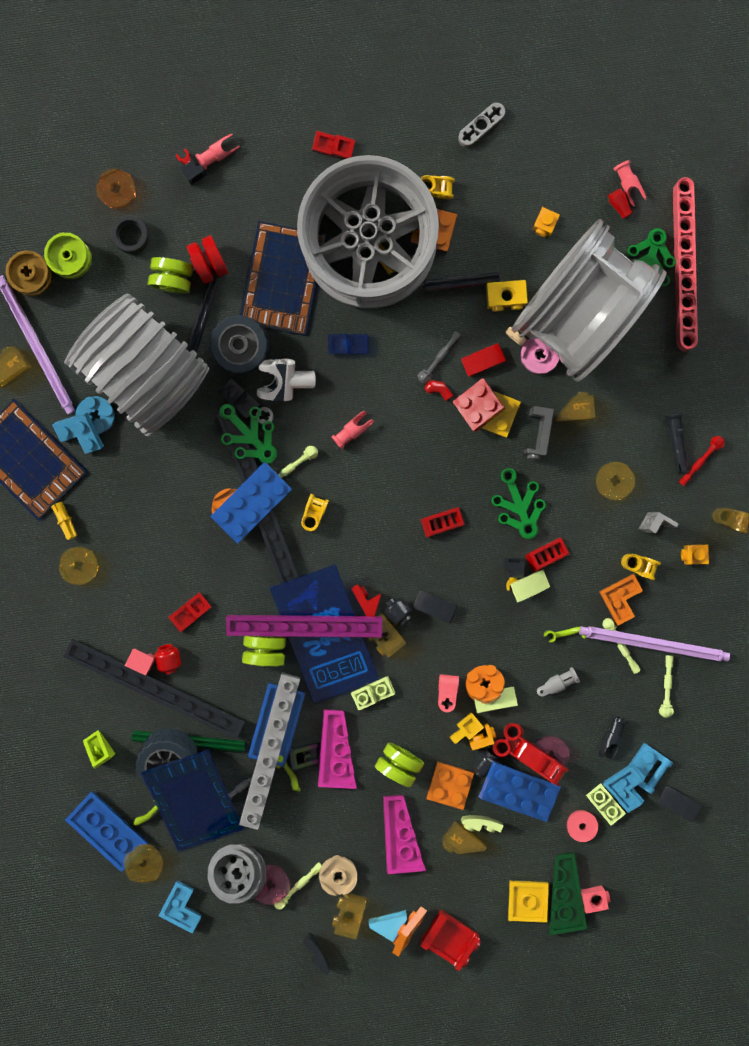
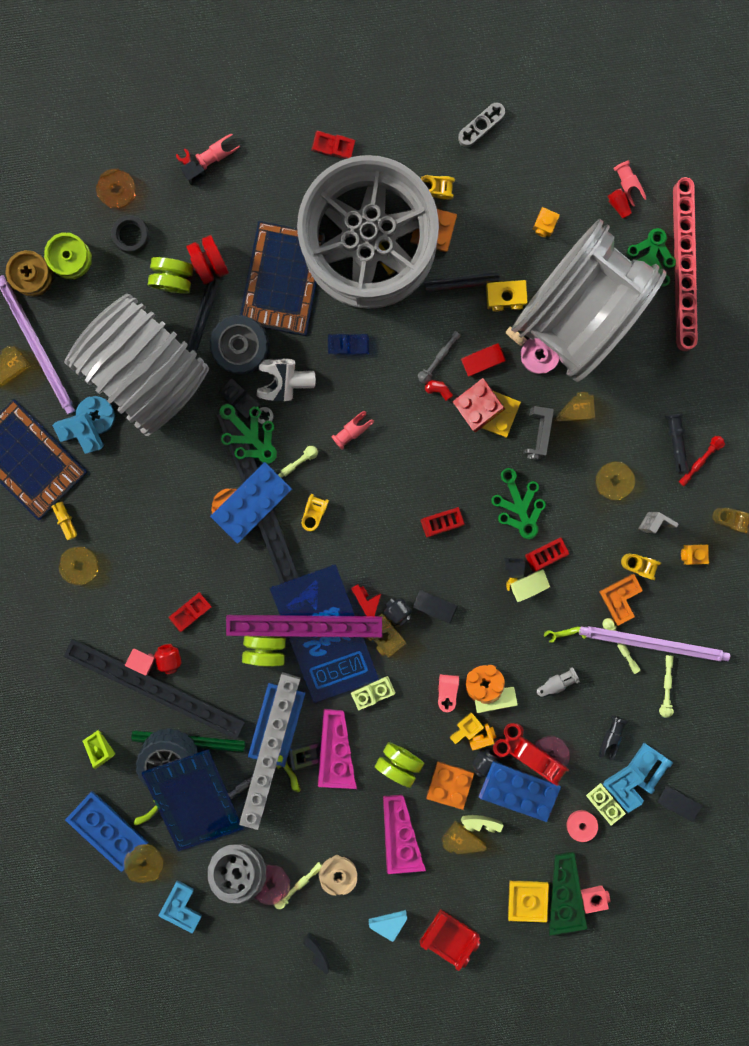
(349, 927): clear yellow brick -> none
(406, 931): orange plate -> none

